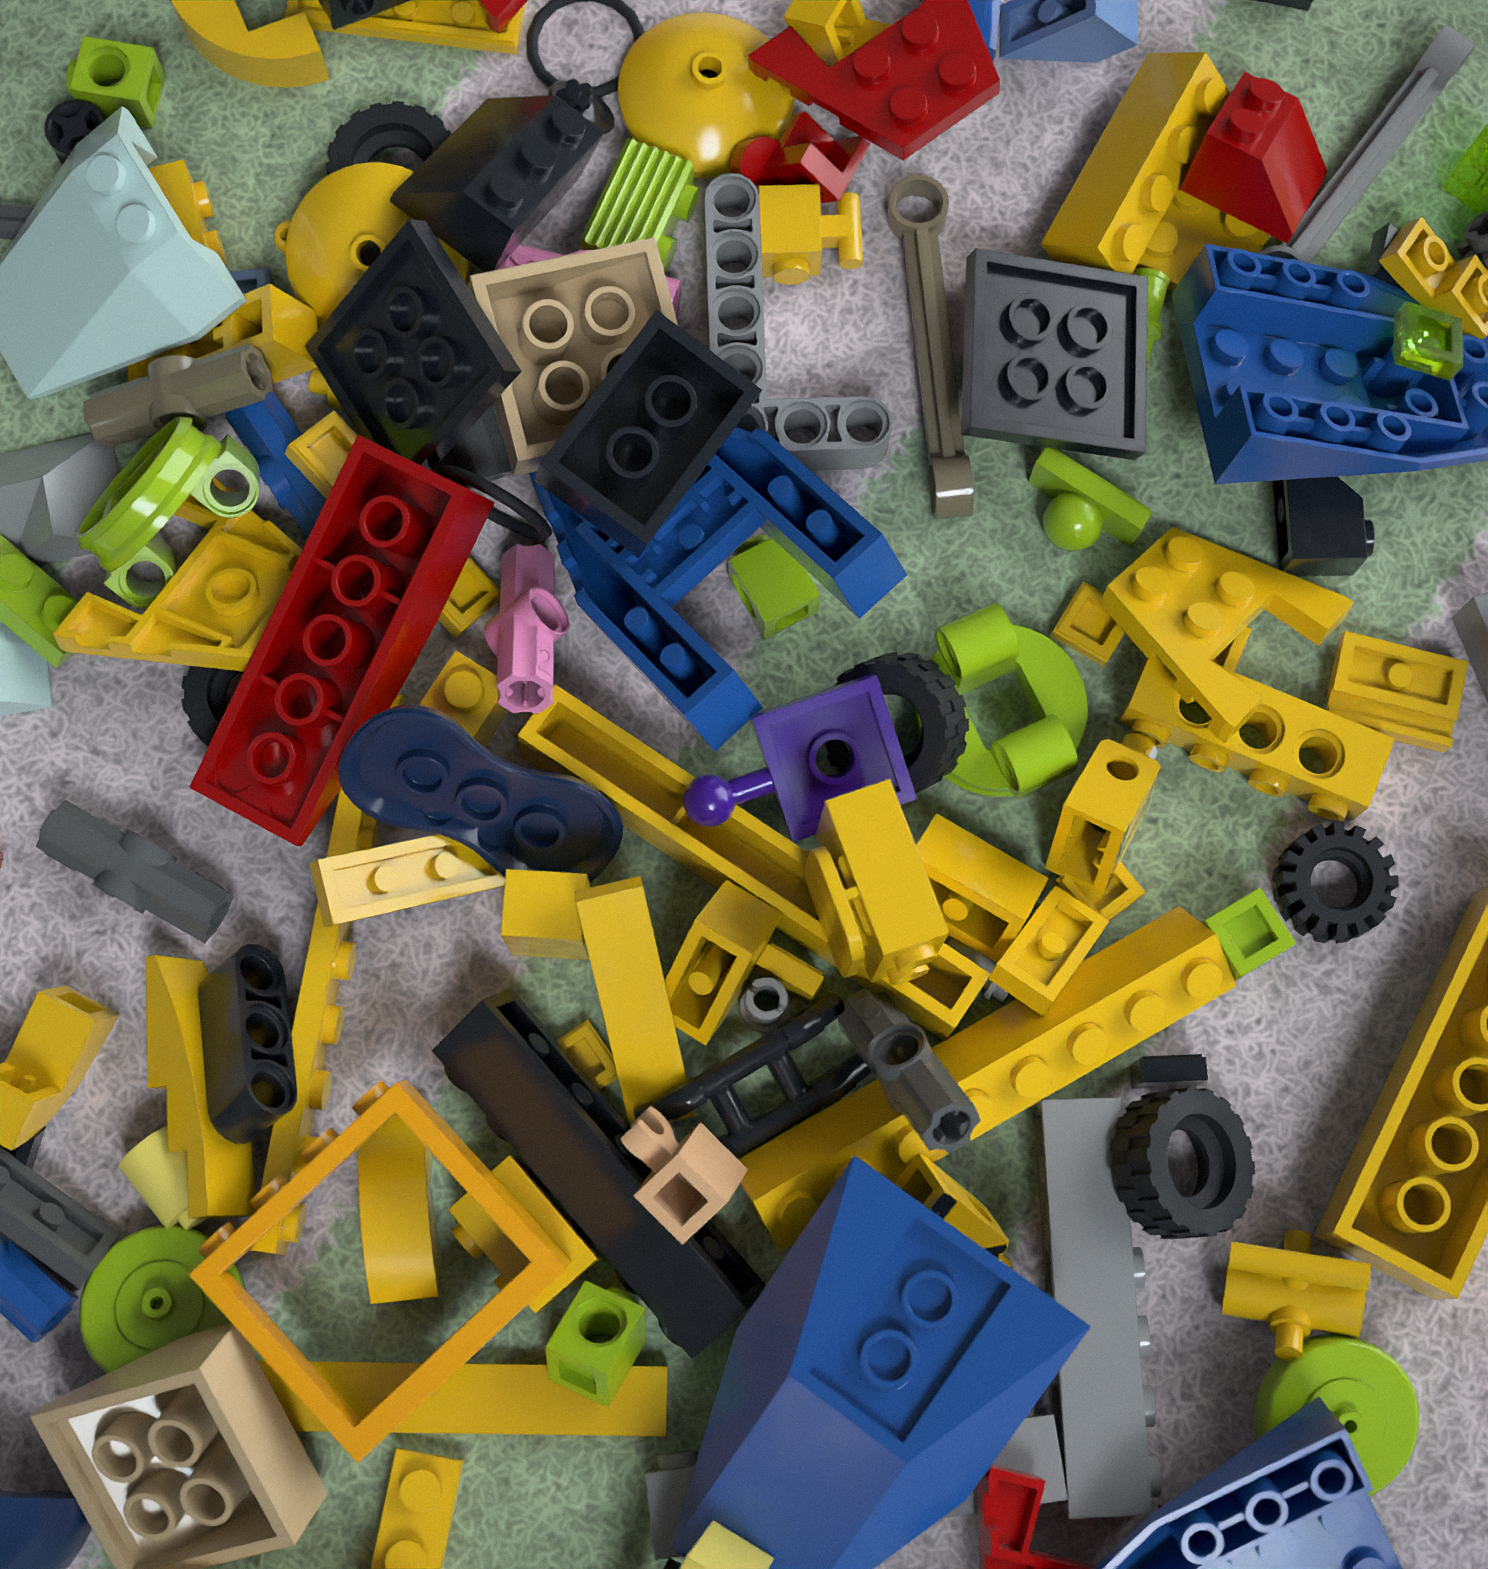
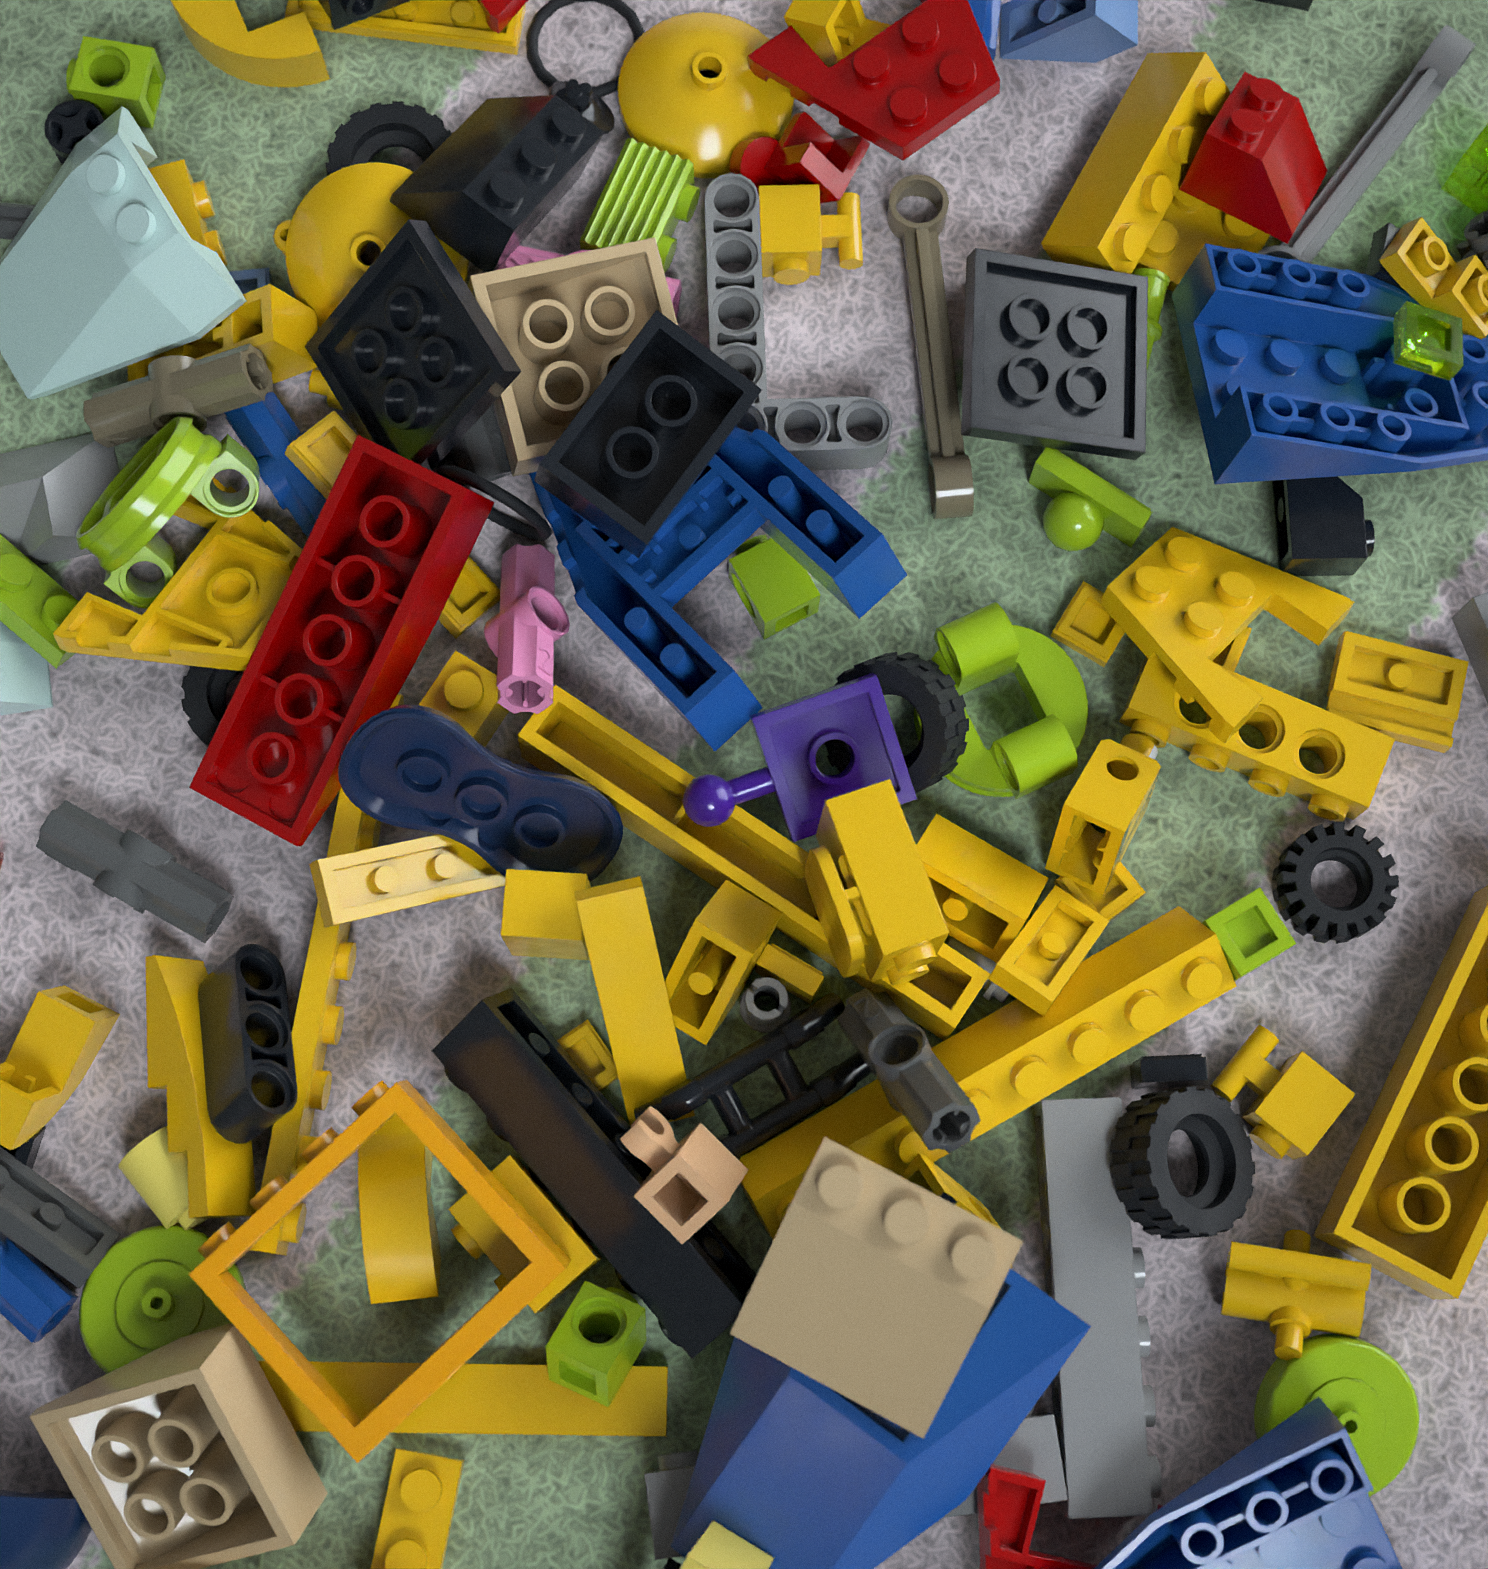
(875, 1287): none -> tan slope
(1292, 1103): none -> yellow brick

